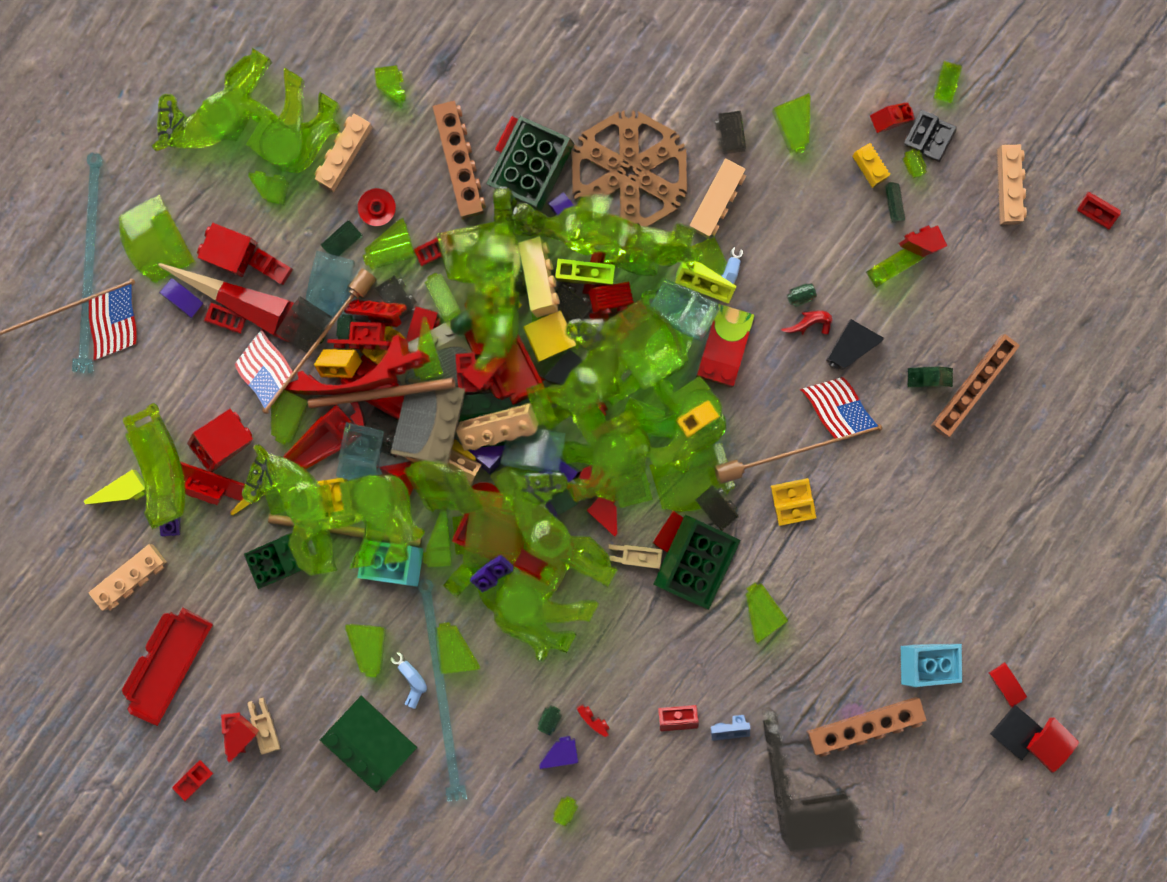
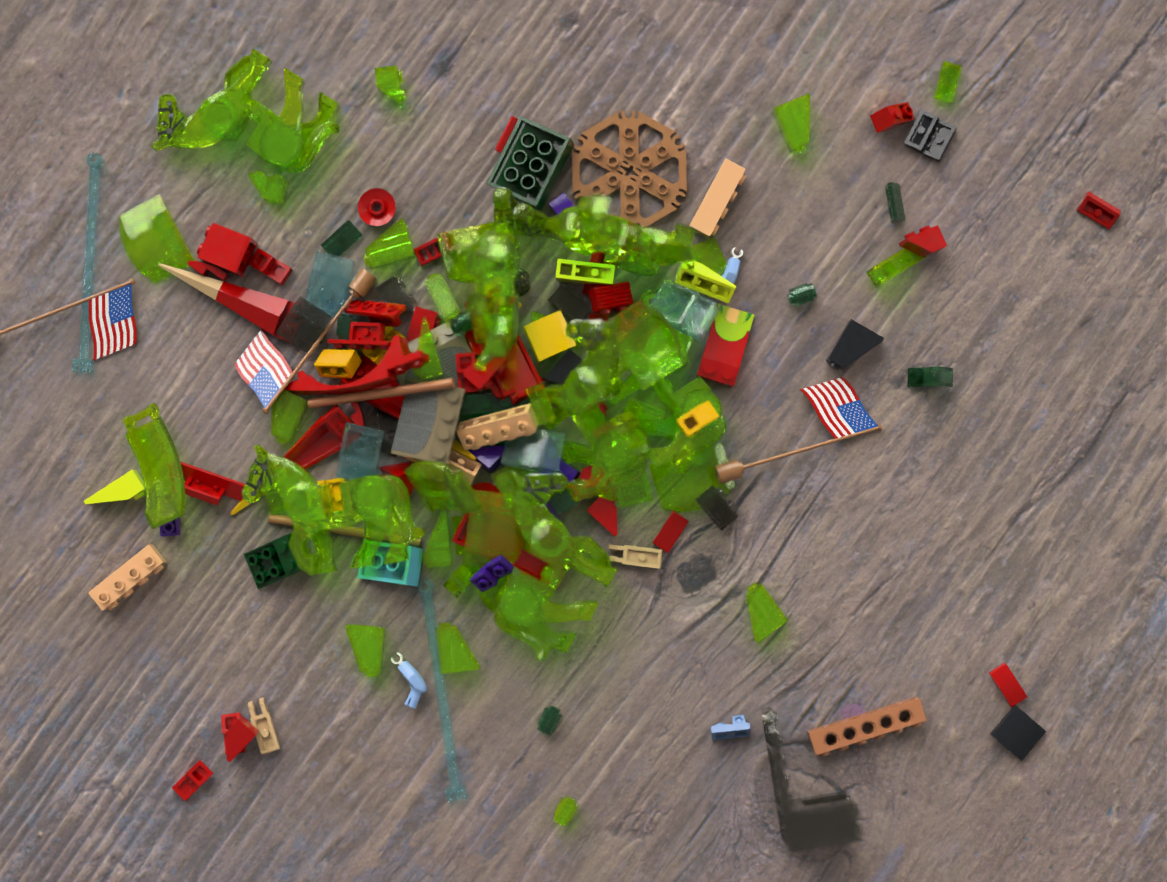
(166, 664): red slope -> none
(181, 297): dark purple slope -> none
(204, 269): none -> red slope
(212, 306): red slope -> none
(220, 440): red slope -> none
(343, 153): light nougat brick -> none
(368, 743): dark green slope -> none
(443, 113): nougat brick -> none
(538, 277): brick -> none
(561, 753): dark purple slope -> none
(597, 725): red slope -> none
(678, 718): red slope -> none
(696, 562): dark green slope -> none
(731, 132): clear smoke brick -> none
(793, 502): yellow slope -> none
(811, 318): red piece -> none
(871, 165): yellow brick -> none
(914, 163): clear neon green brick -> none
(931, 664): medium azure slope -> none
(975, 385): nougat brick -> none
(1011, 184): light nougat brick -> none
(1053, 745): red slope -> none

